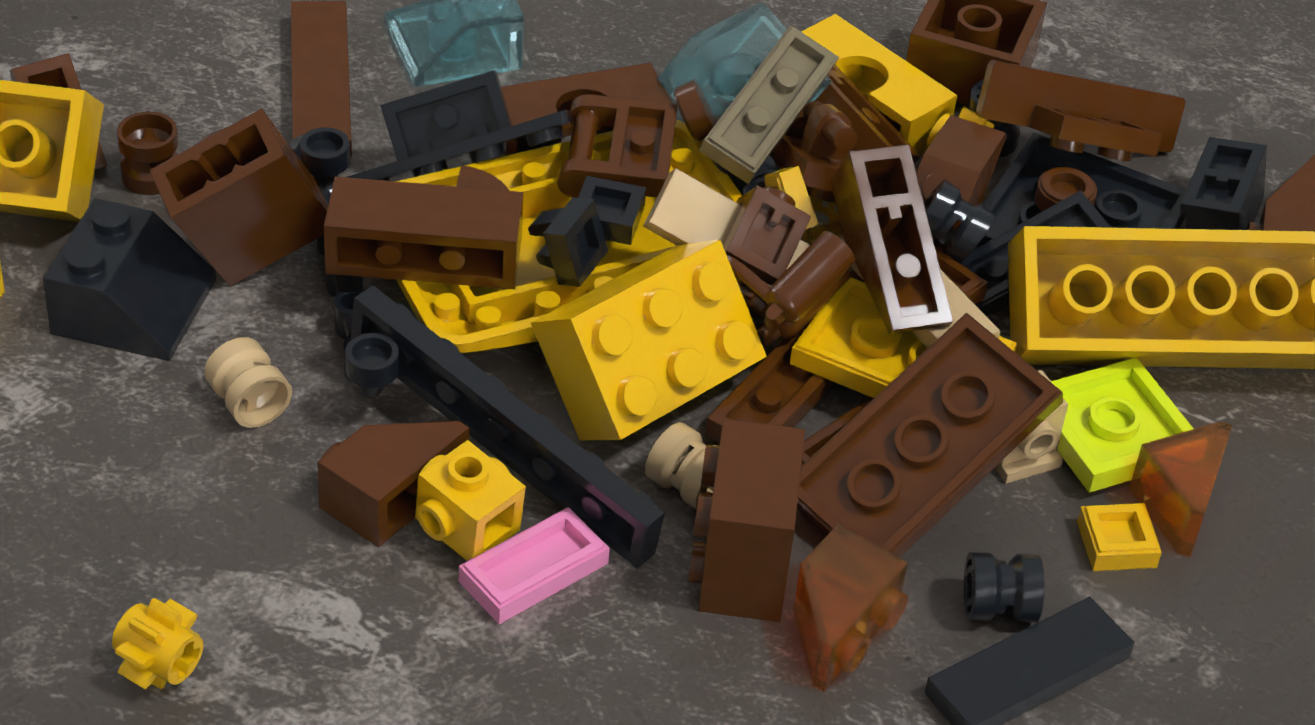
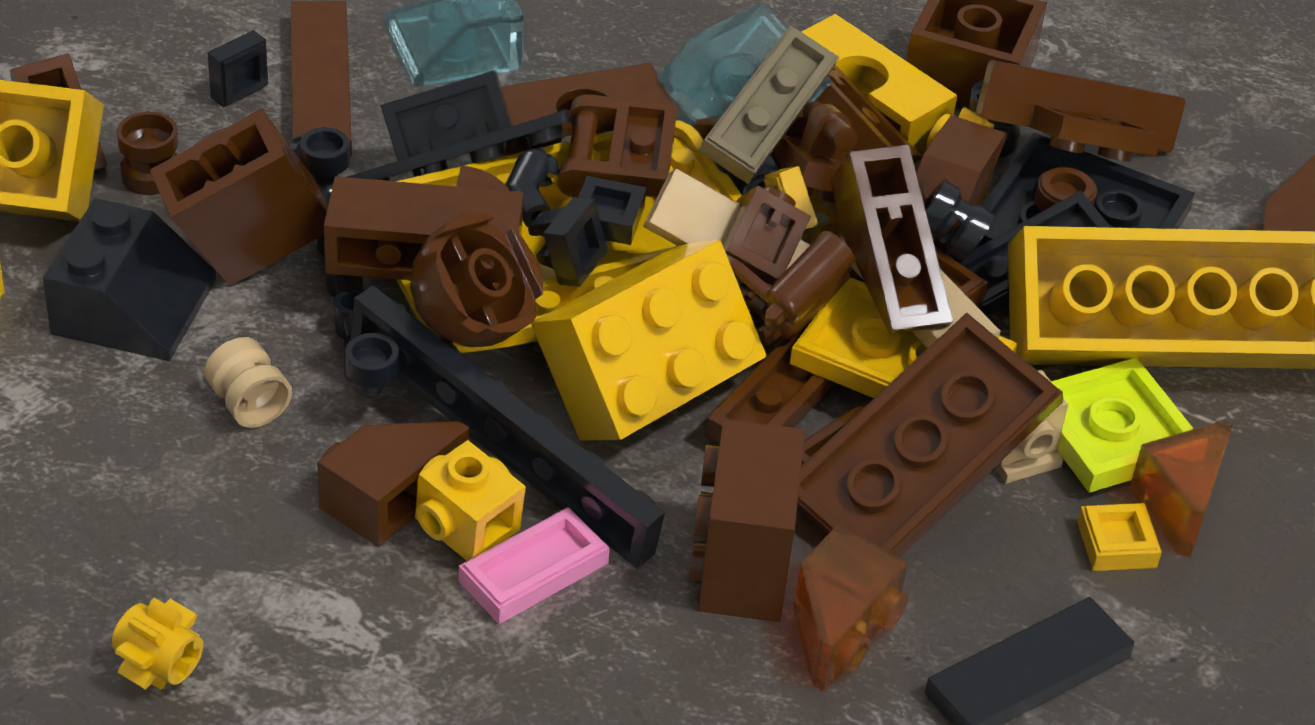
(238, 68): none -> black tile
(475, 282): none -> reddish brown cylinder
(527, 176): none -> black arm
(678, 462): tan wheel -> none
(694, 109): reddish brown tile -> none
(994, 587): black wheel -> none
(1226, 186): black hinge -> none

